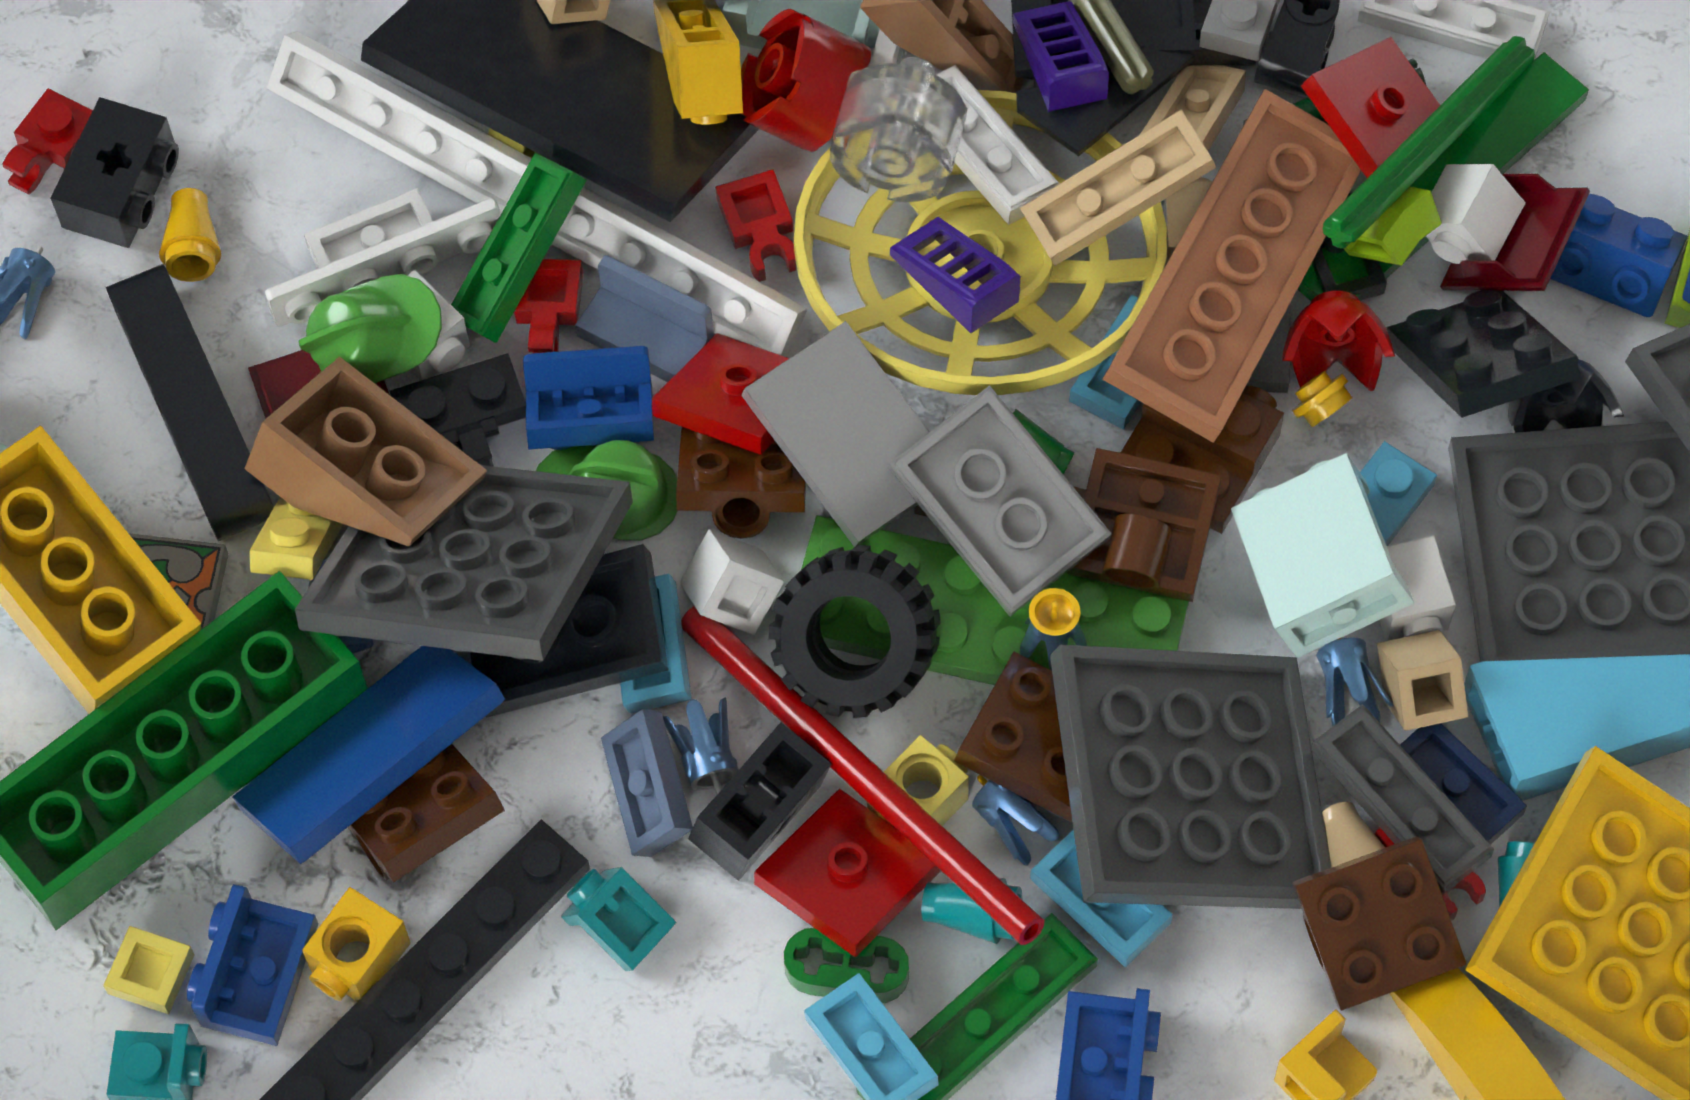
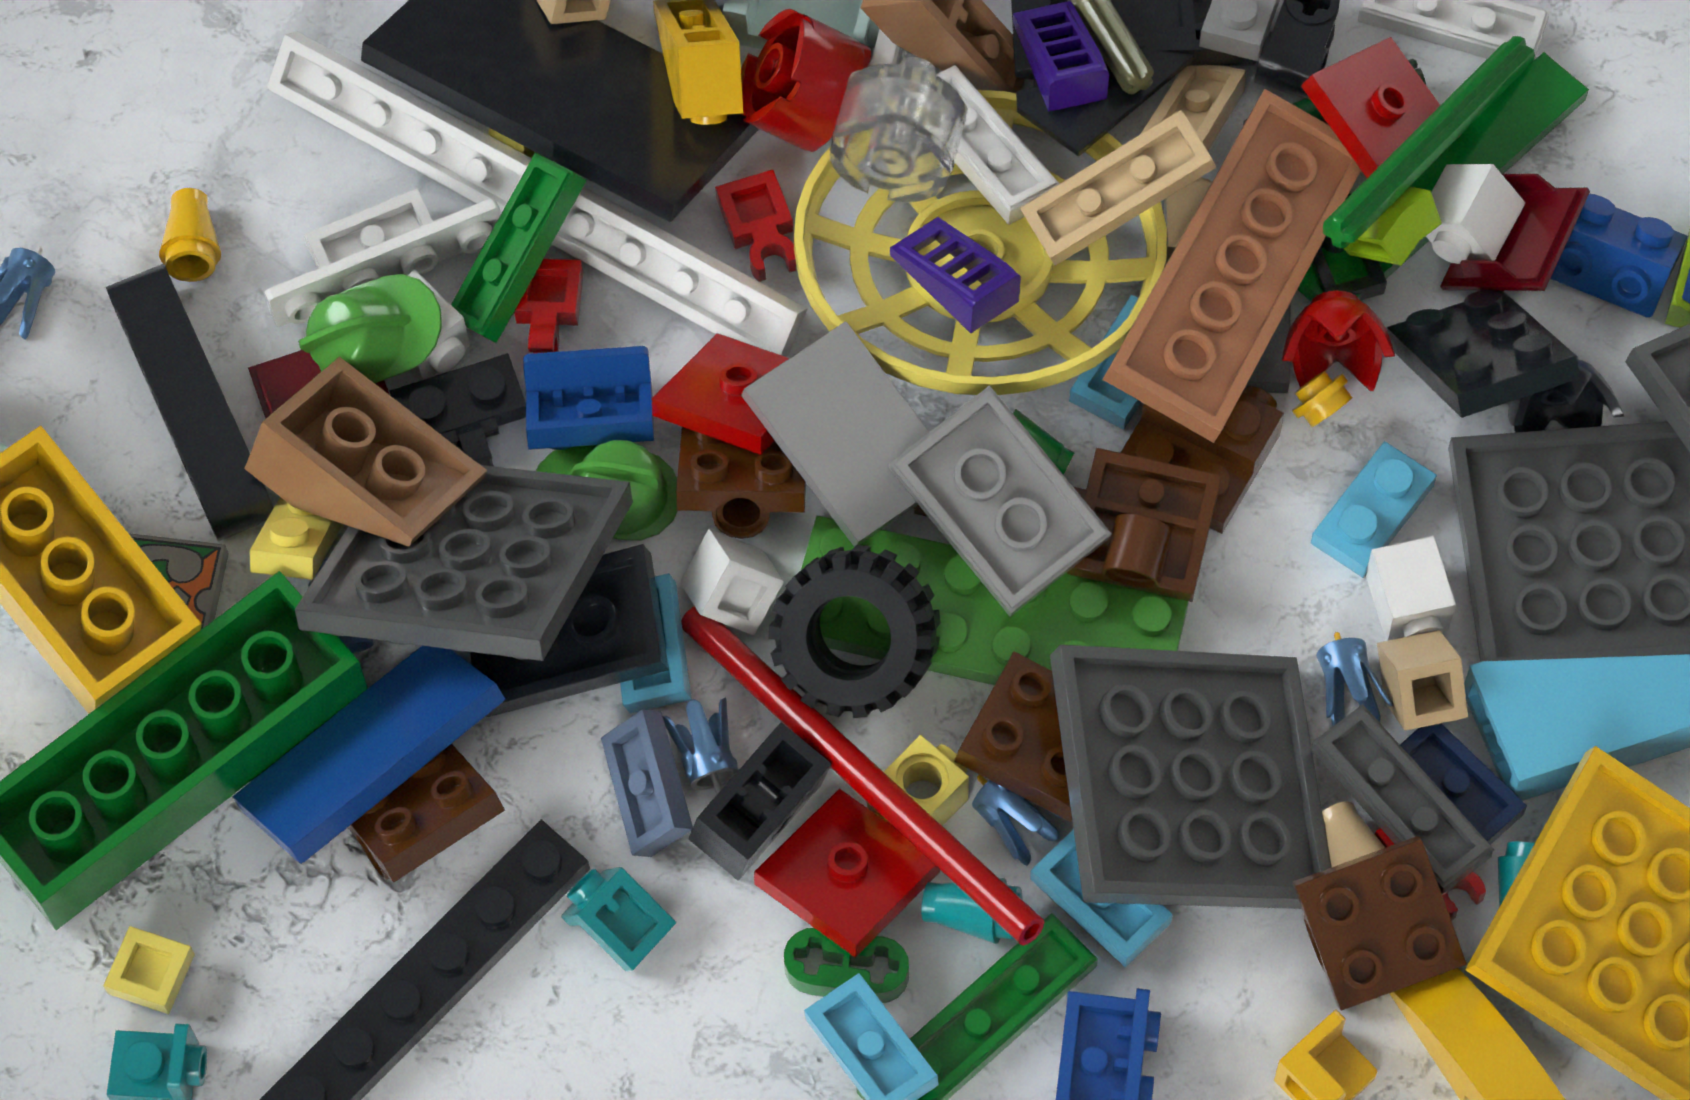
(45, 138): red plate -> none
(115, 173): black brick -> none
(250, 967): blue bracket -> none
(351, 921): yellow brick -> none
(645, 312): sand blue panel -> none
(1053, 619): yellow piece -> none
(1320, 556): light aqua panel -> none

